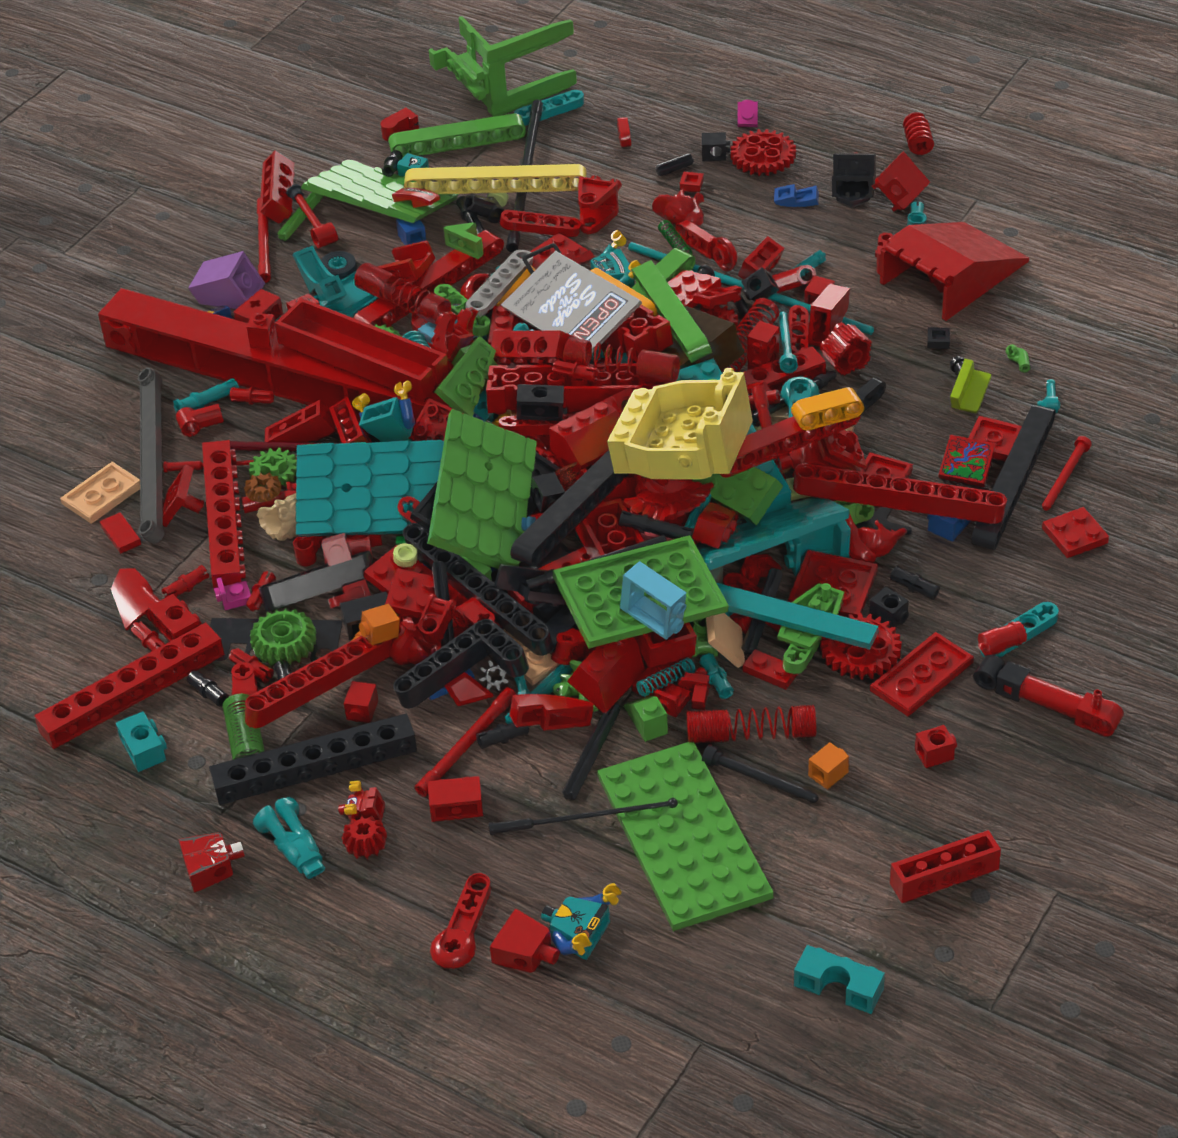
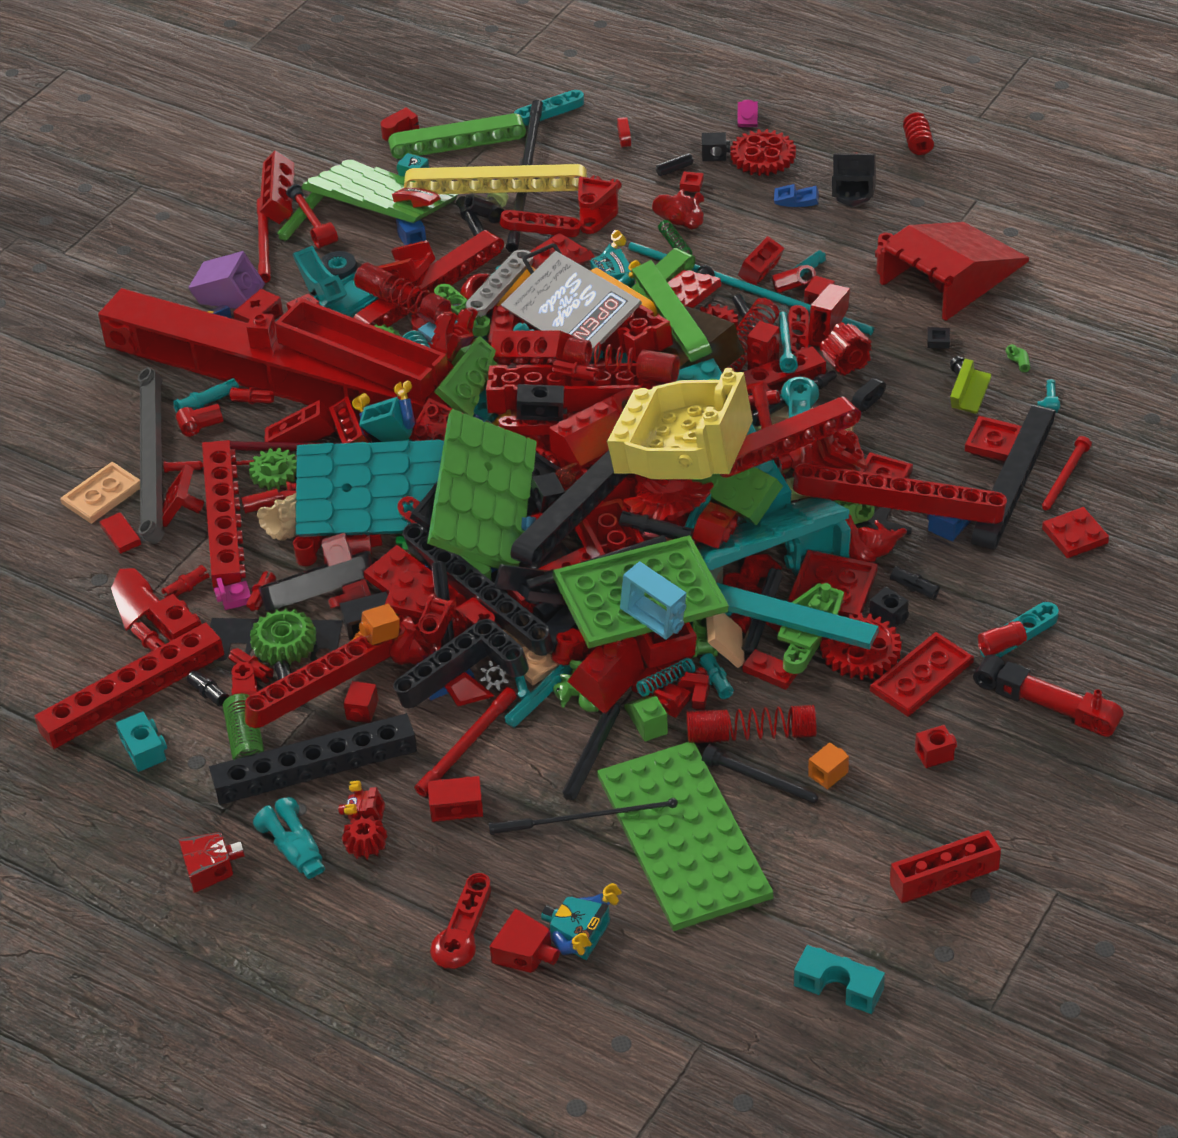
(261, 494): dark orange gear -> none
(391, 162): black pin -> none
(405, 555): yellowish green tile -> none
(464, 239): bright green slope -> none
(493, 88): bright green piece -> none
(501, 733): black pin -> none
(550, 711): red slope -> none
(717, 248): red beam -> none
(717, 296): red hinge -> none
(767, 288): black brick -> none
(827, 408): light orange beam -> none
(901, 182): red piece -> none
(917, 214): teal pin -> none
(967, 460): tile -> none

